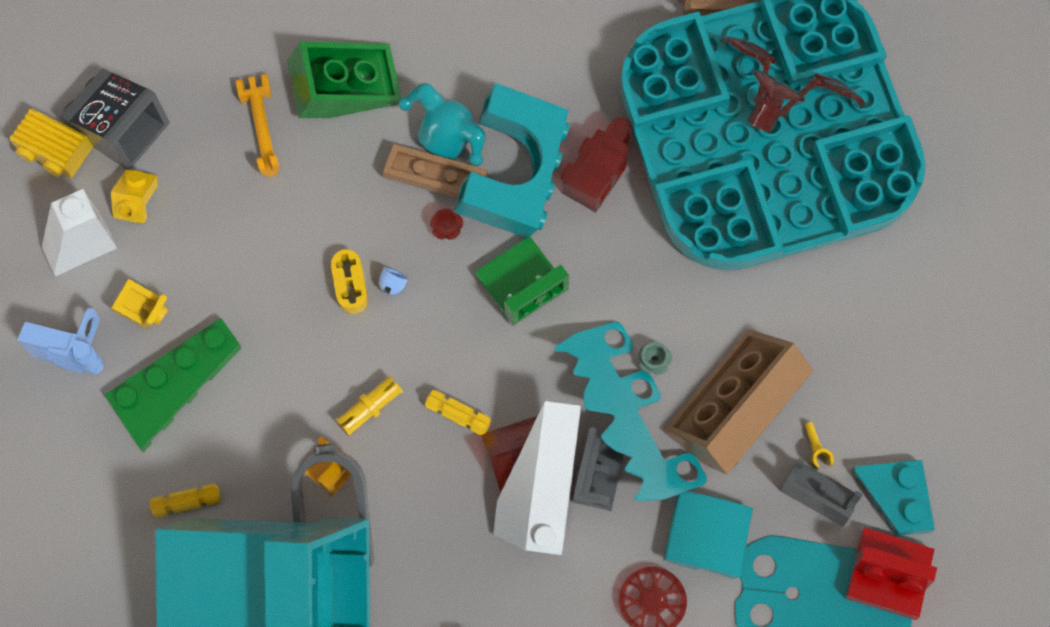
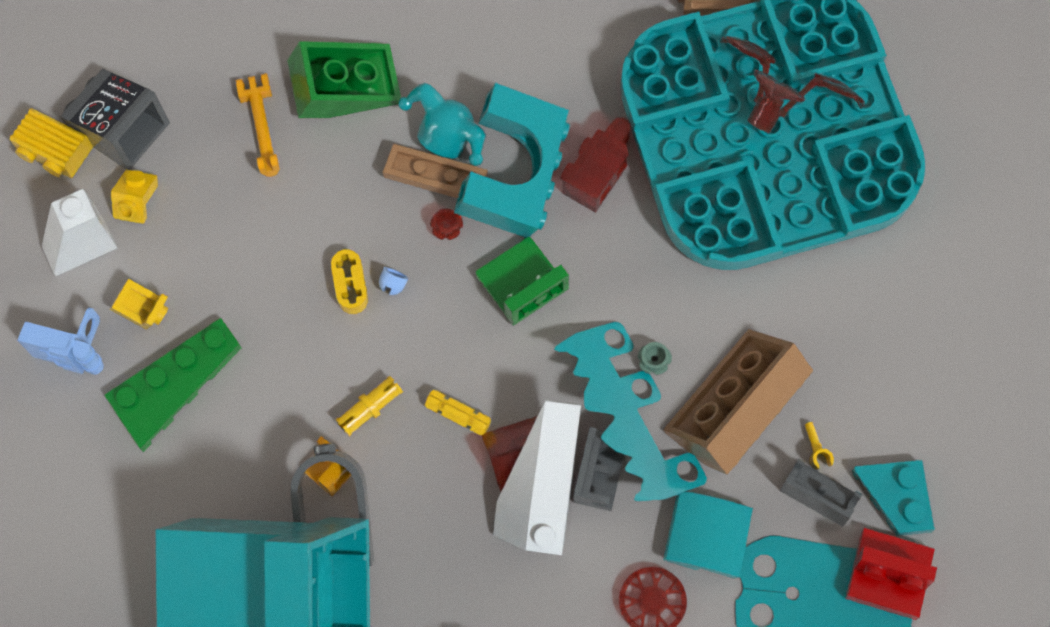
(185, 500): yellow axle -> none

